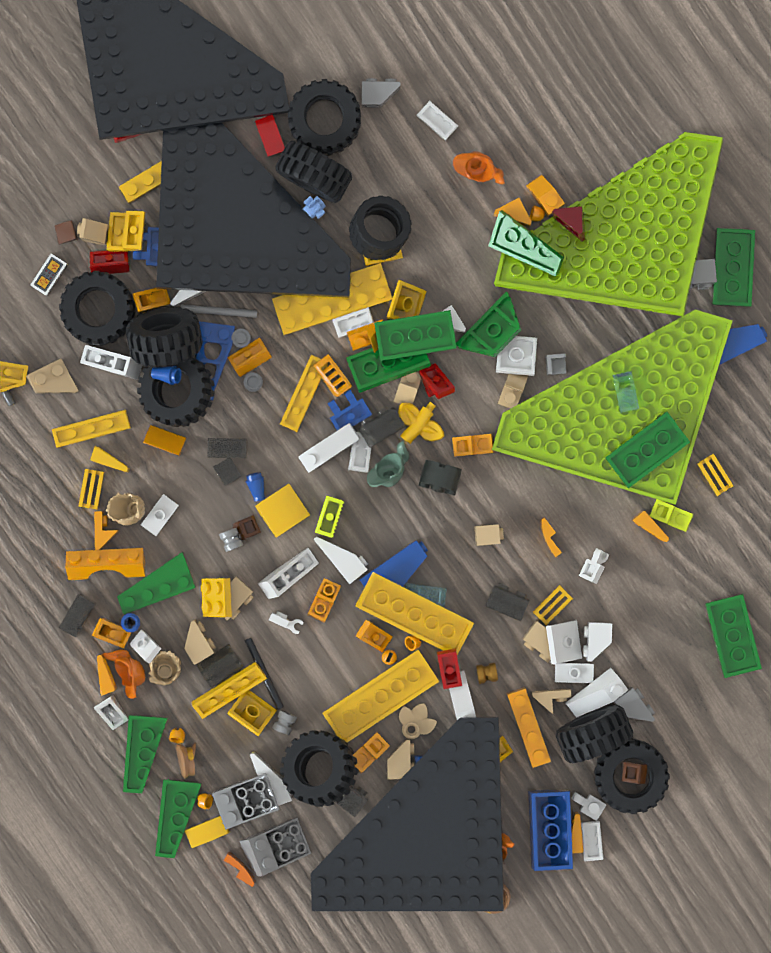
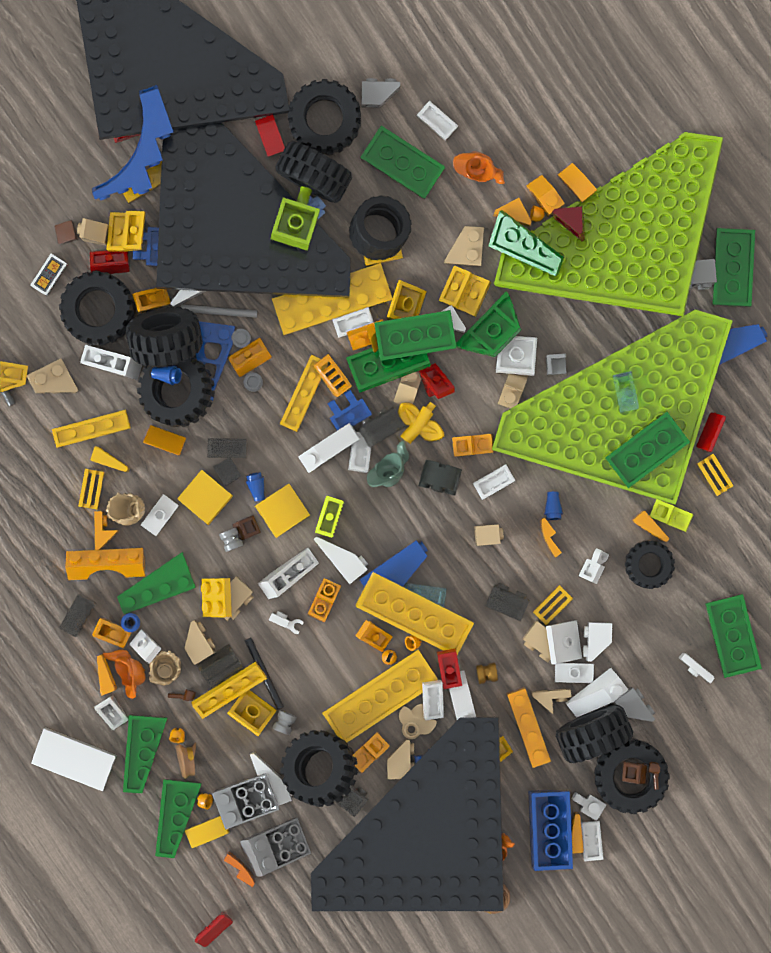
(73, 759): none -> white slope
(134, 173): none -> blue arch
(189, 695): none -> reddish brown hand
(205, 497): none -> yellow slope
(213, 930): none -> red slope
(296, 221): none -> lime brick
(402, 162): none -> green plate
(433, 699): none -> white plate
(464, 291): none -> yellow slope
(467, 248): none -> tan wing
(494, 482): none -> white plate
(553, 506): none -> blue cone
(577, 182): none -> light orange slope
(654, 768): none -> reddish brown hand
(666, 569): none -> black tyre
(695, 668): none -> white plate
(711, 432): none -> red slope

